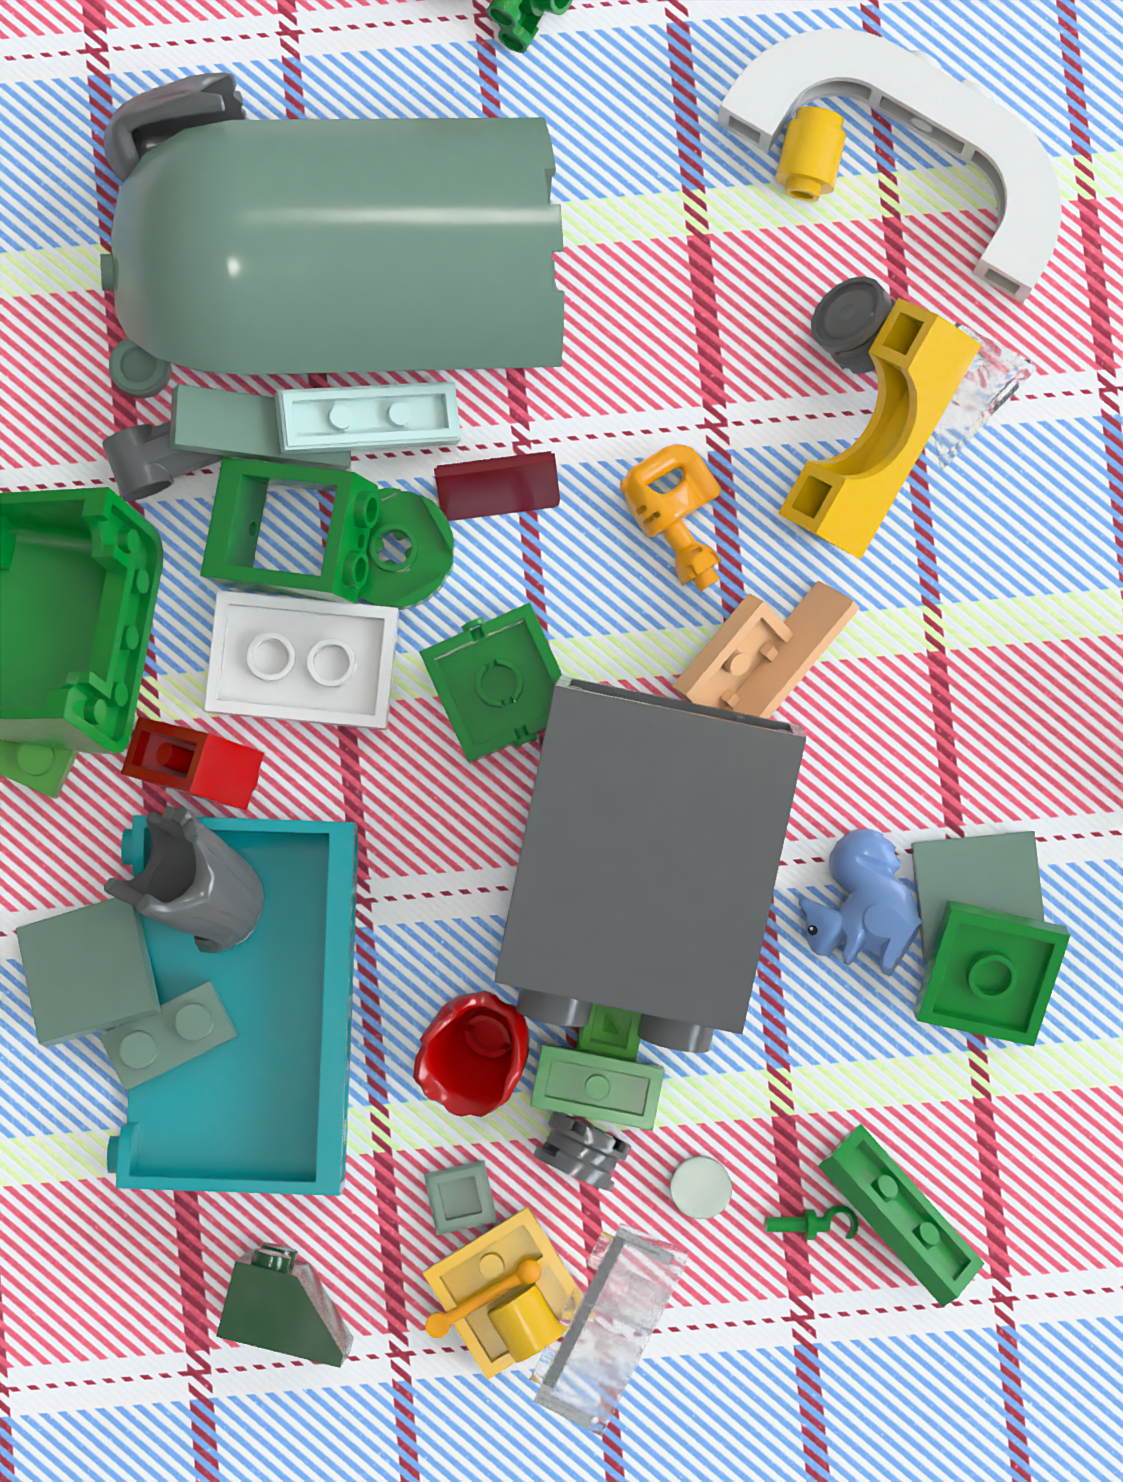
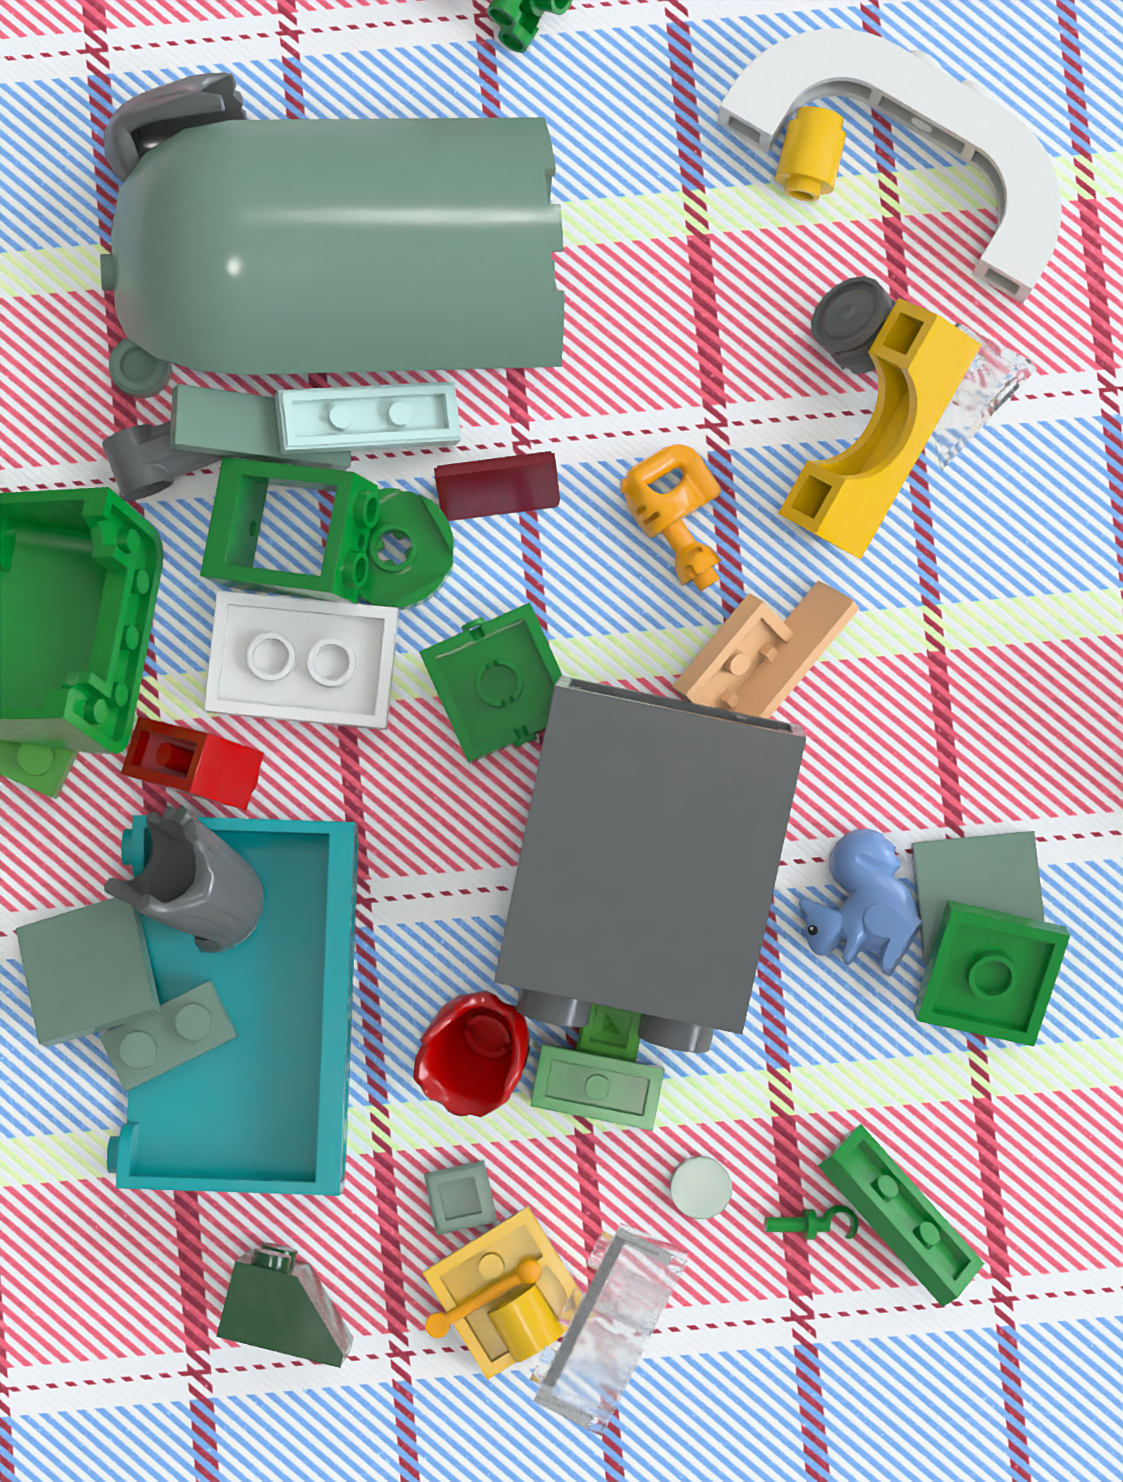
(582, 1150): dark grey wheel -> none

